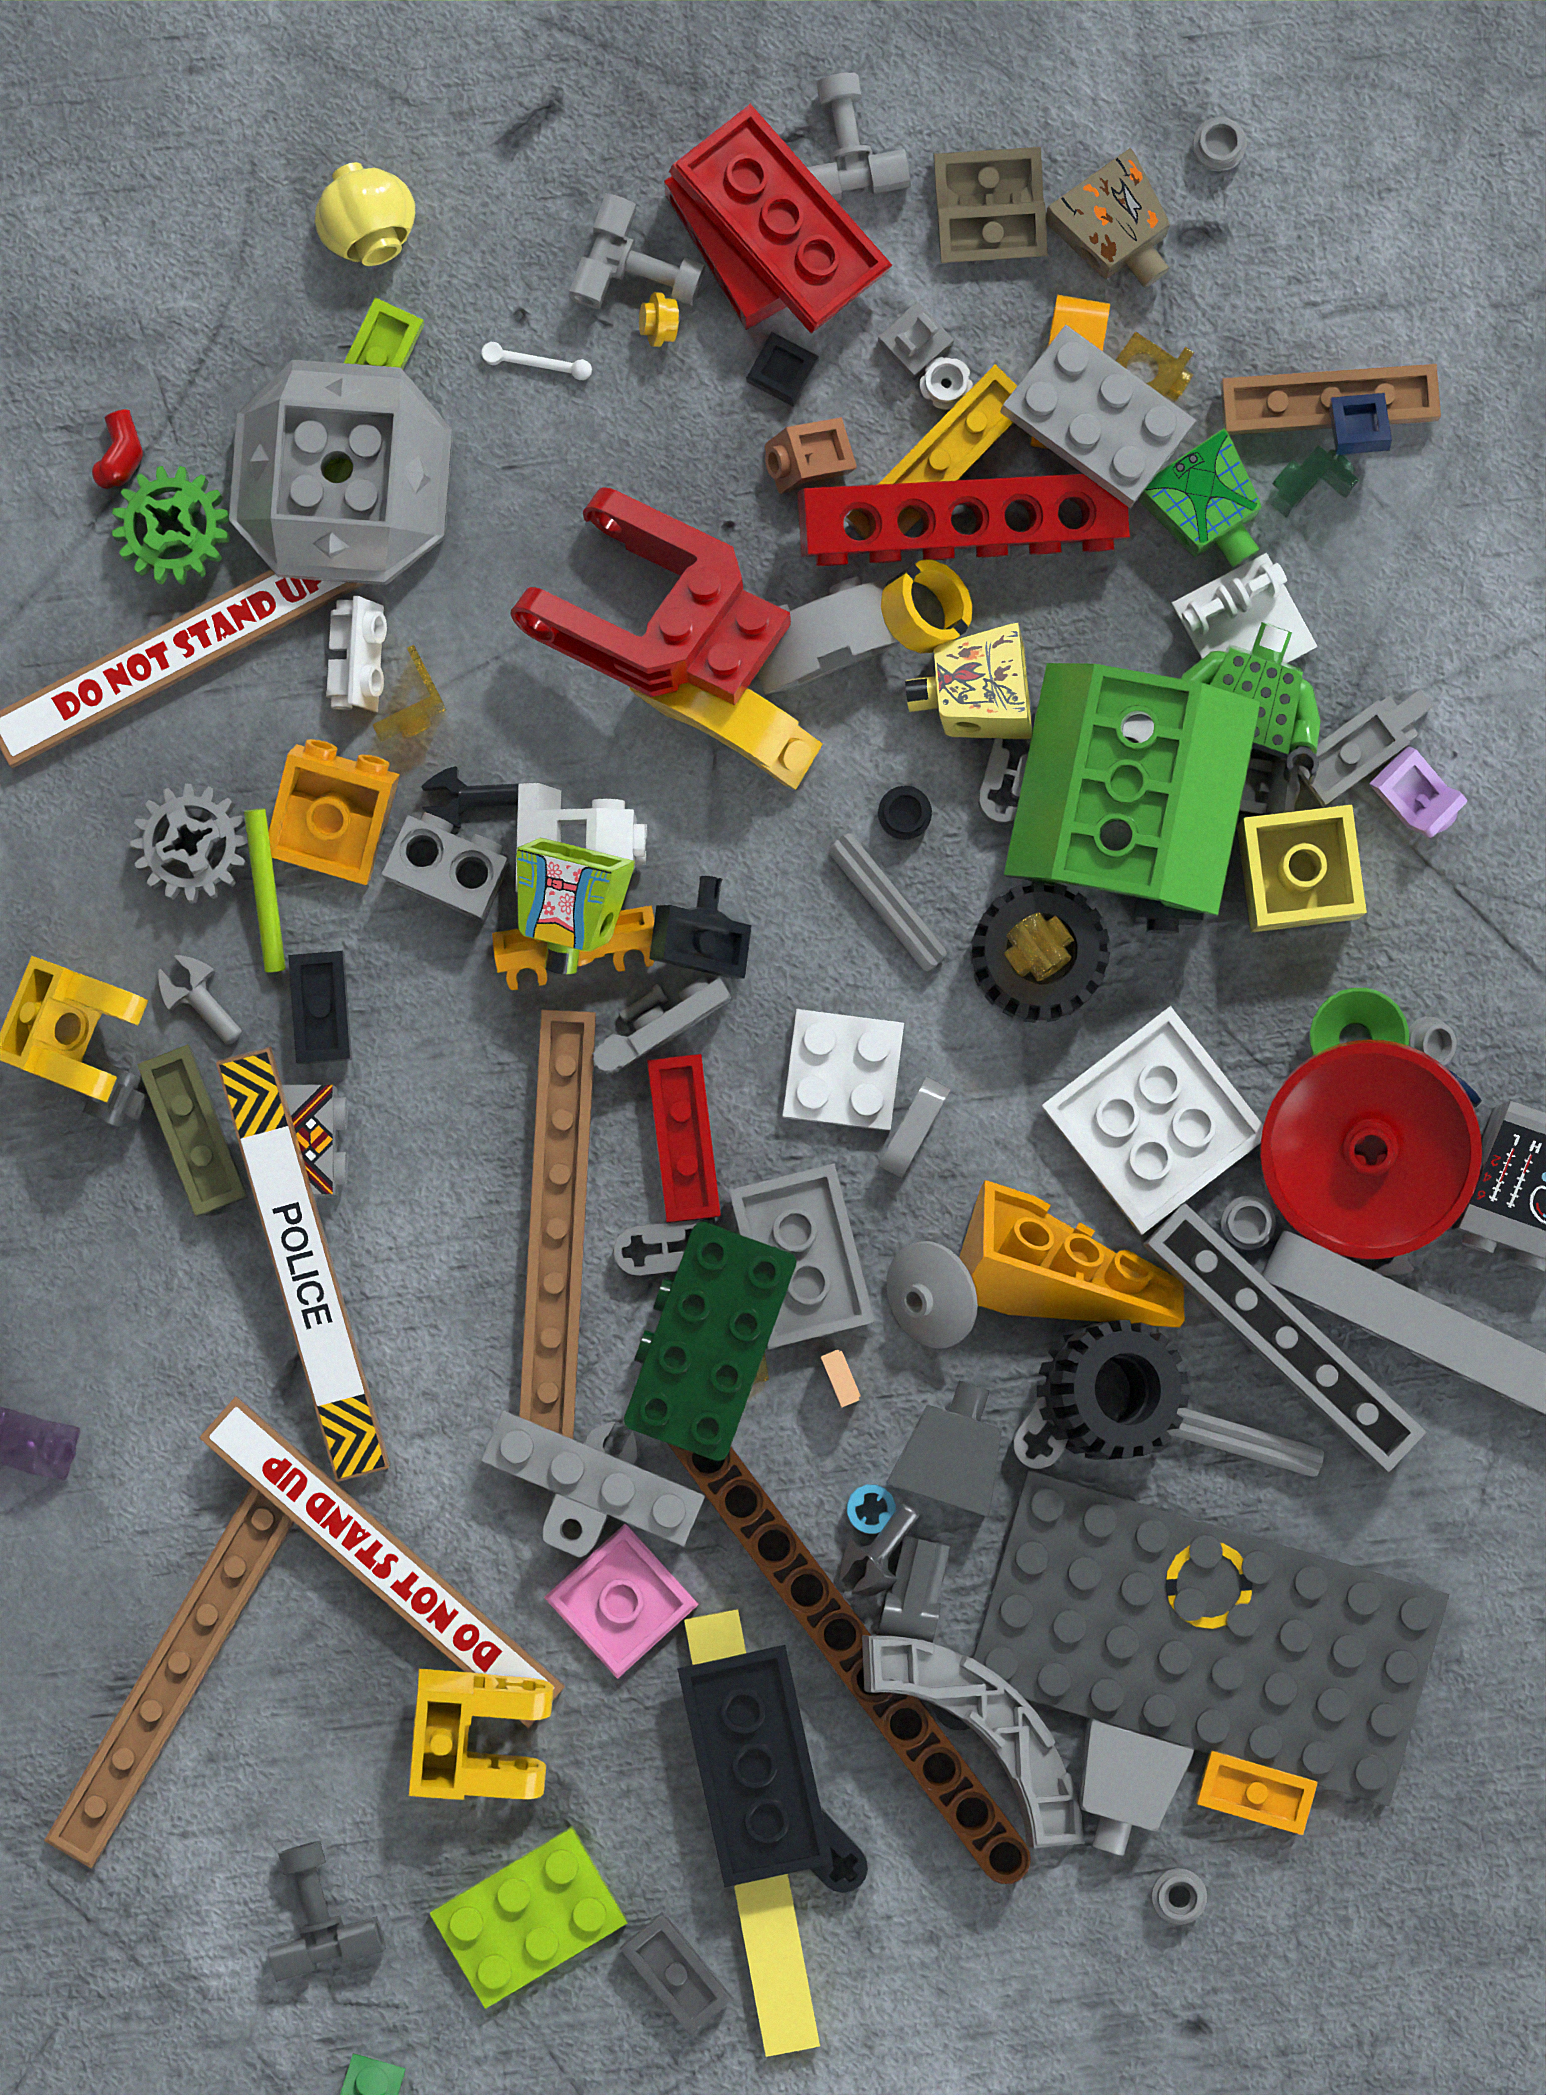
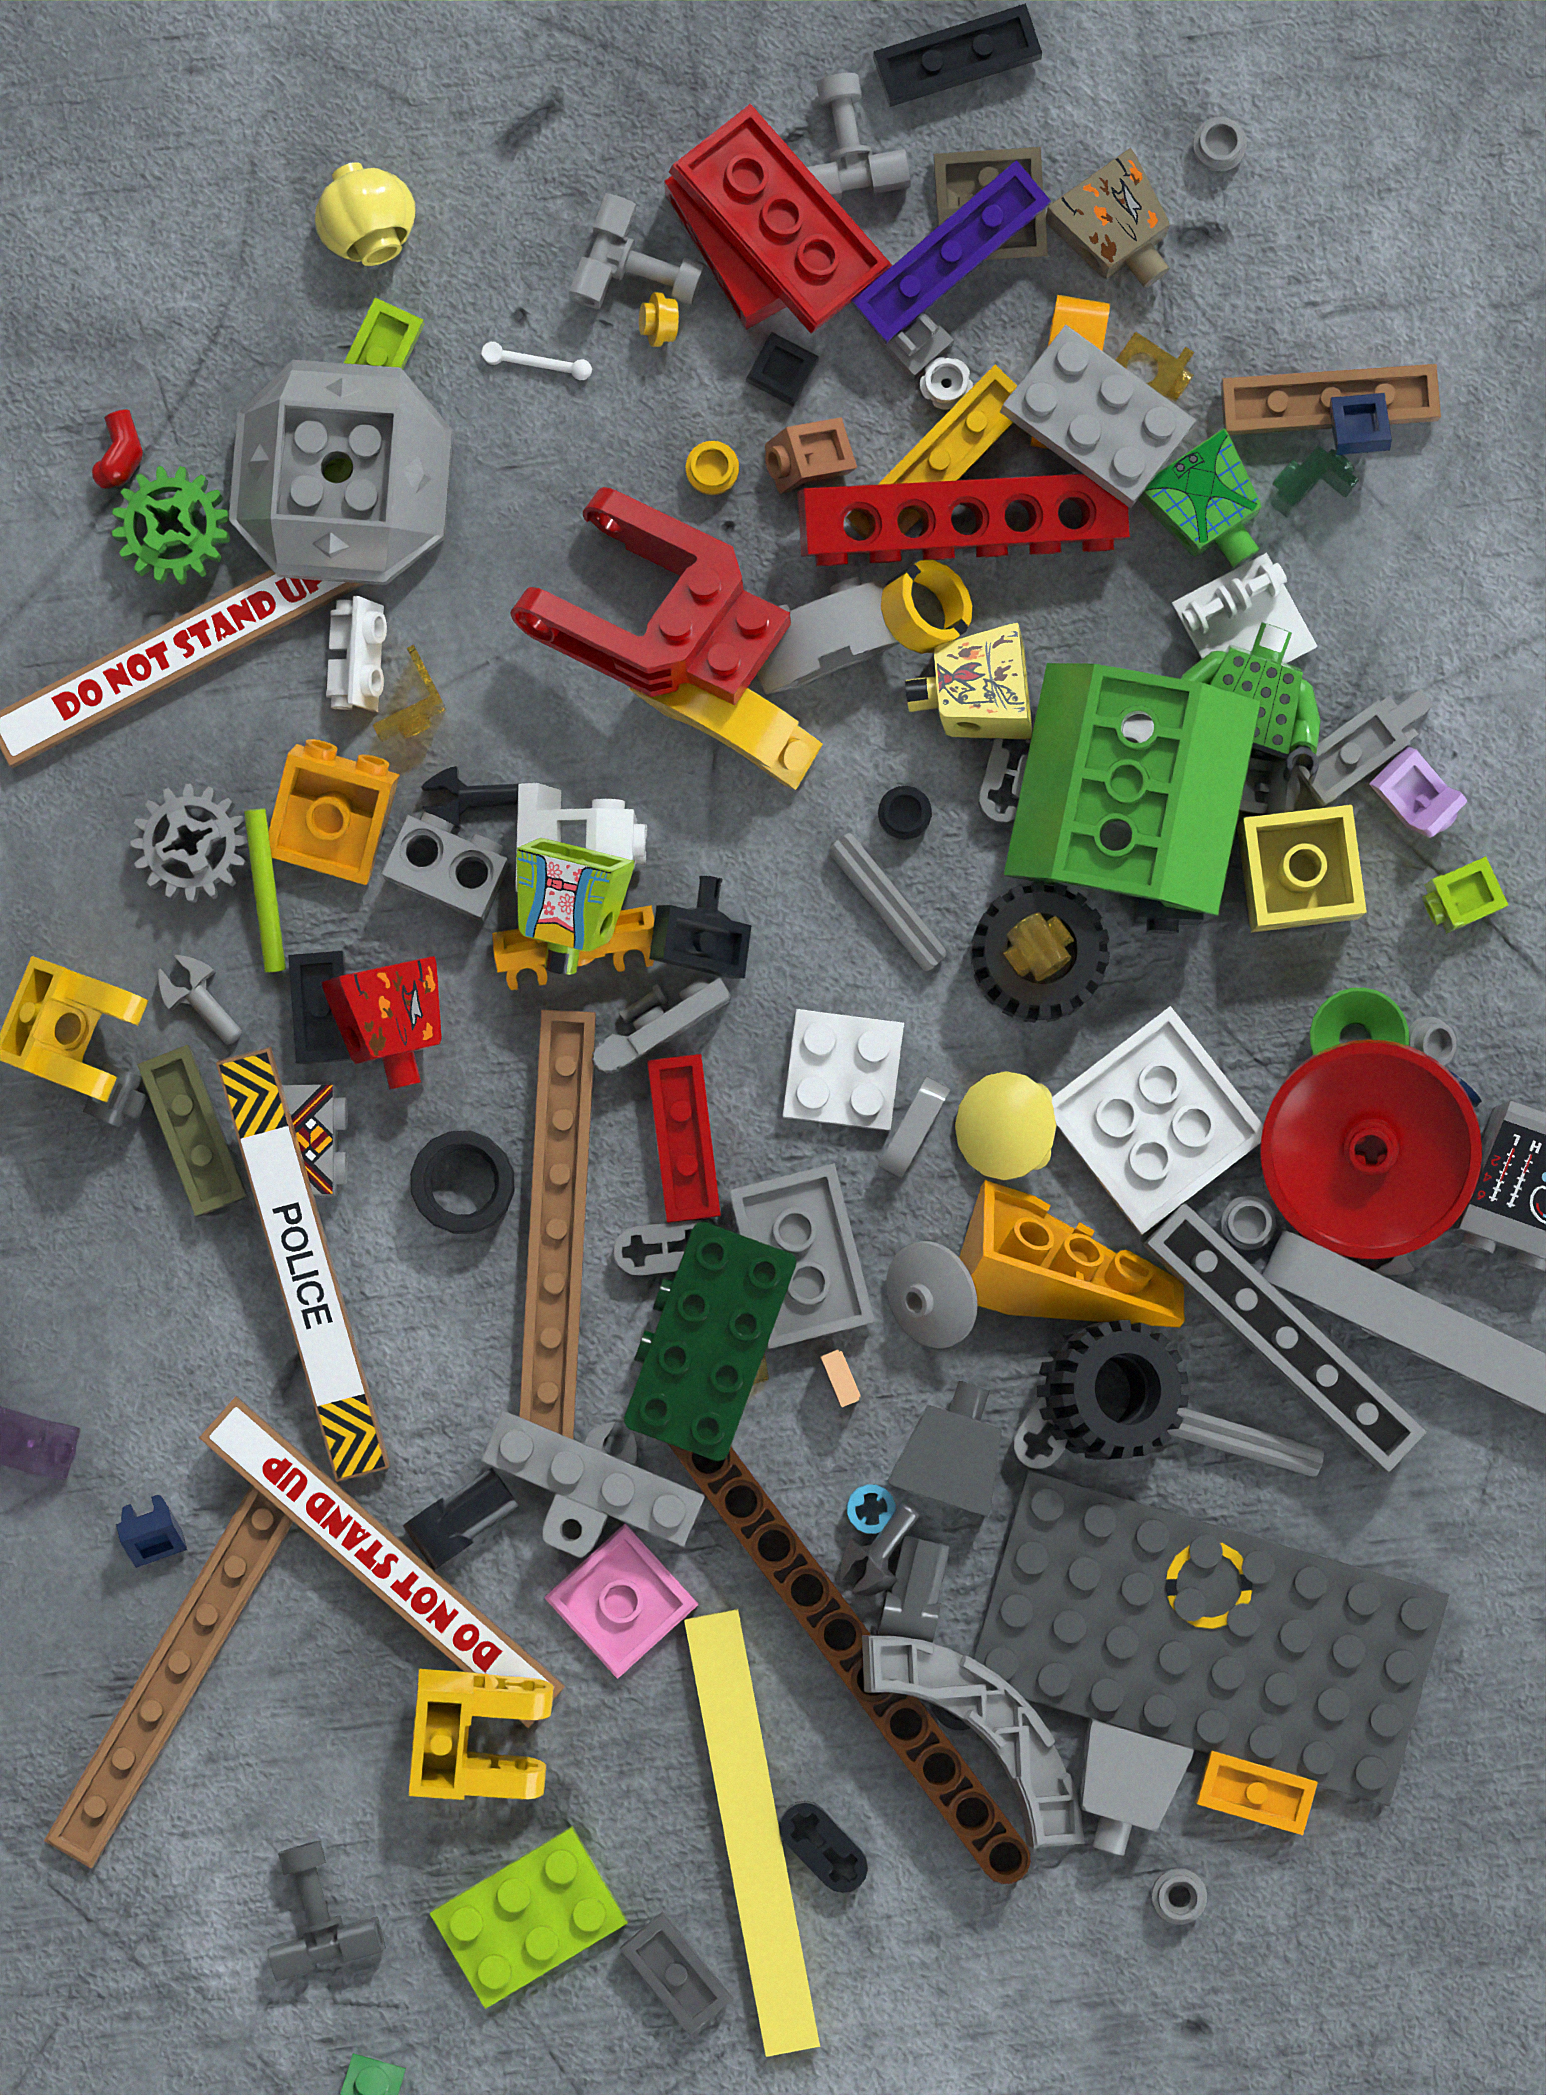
(150, 1535): none -> dark blue tile
(388, 1015): none -> red torso
(421, 1182): none -> black tyre
(451, 1523): none -> black piece
(712, 467): none -> yellow plate
(755, 1765): black plate -> none
(951, 252): none -> dark purple plate
(957, 55): none -> black plate
(1006, 1125): none -> light yellow dish
(1463, 895): none -> lime bracket

